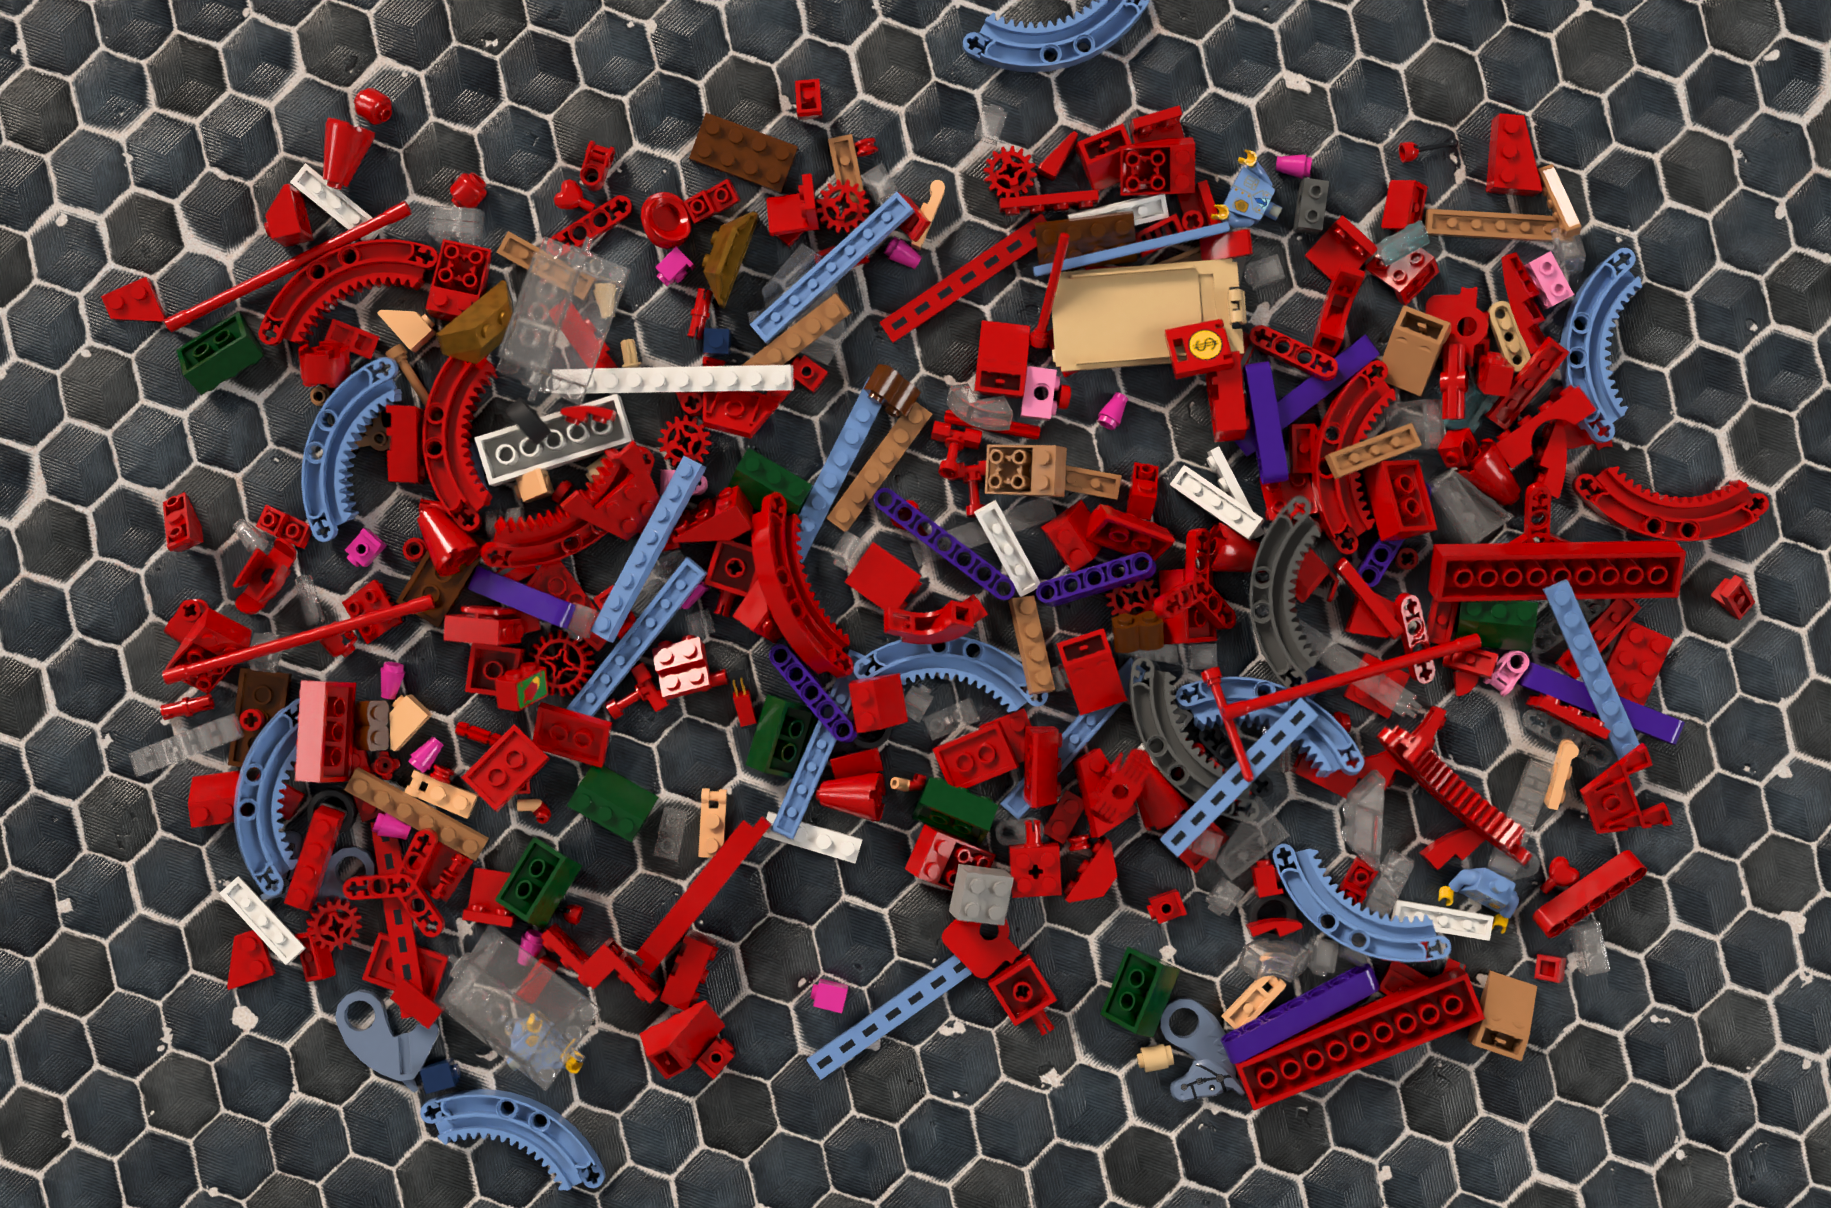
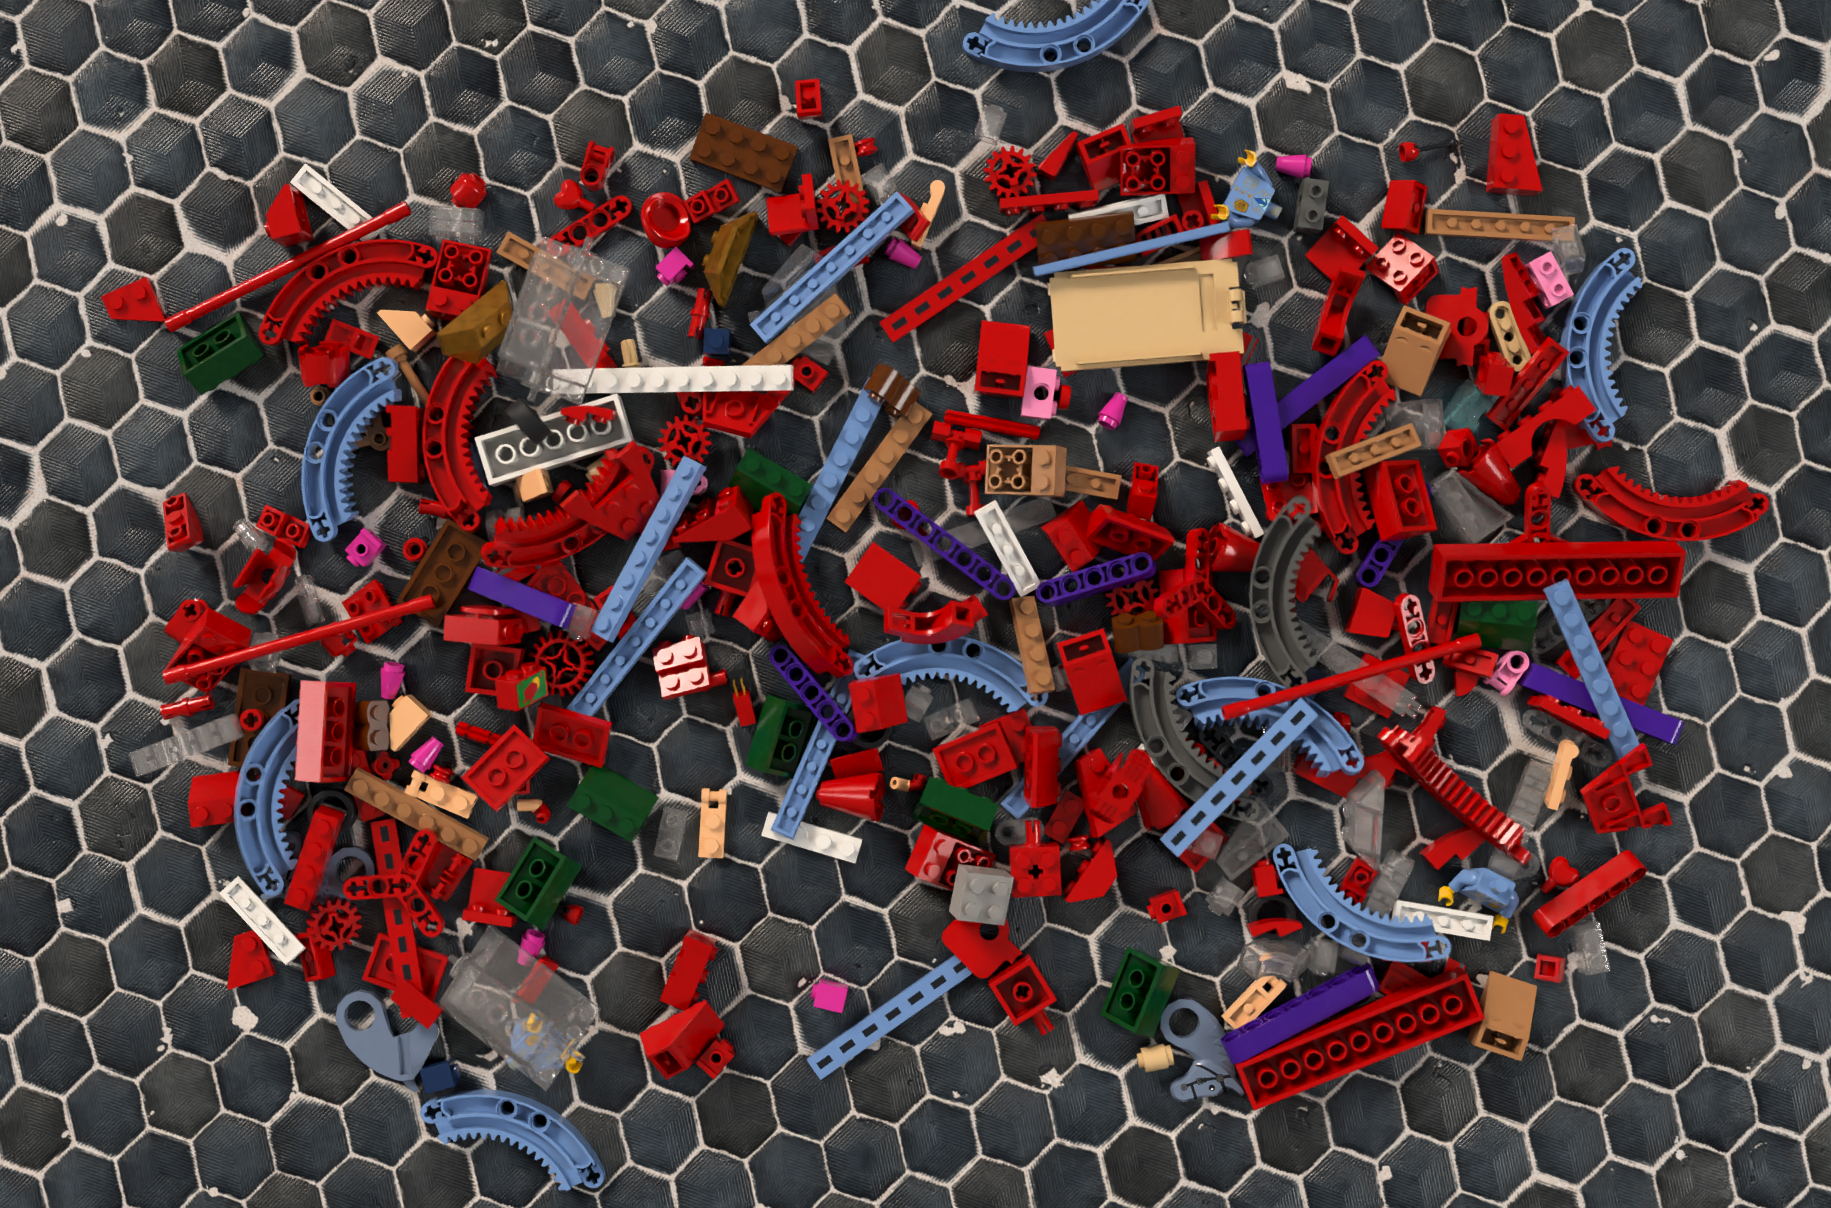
(344, 151): red cone -> none
(373, 106): red head -> none
(390, 827): dark pink cone -> none
(446, 542): red cone -> none
(597, 967): red bracket -> none
(644, 690): red bar -> none
(700, 893): red gear -> none
(848, 551): clear brick -> none
(985, 413): clear brick -> none
(1039, 337): red piece -> none
(1204, 346): red container -> none
(1212, 678): red piece -> none
(1217, 502): white plate -> none
(1295, 350): red beam -> none
(1368, 598): red beam -> none
(1397, 558): red bush -> none
(1402, 243): clear light blue bracket -> none
(1454, 382): red piece -> none
(1559, 202): piece -> none
(1734, 596): red slope -> none

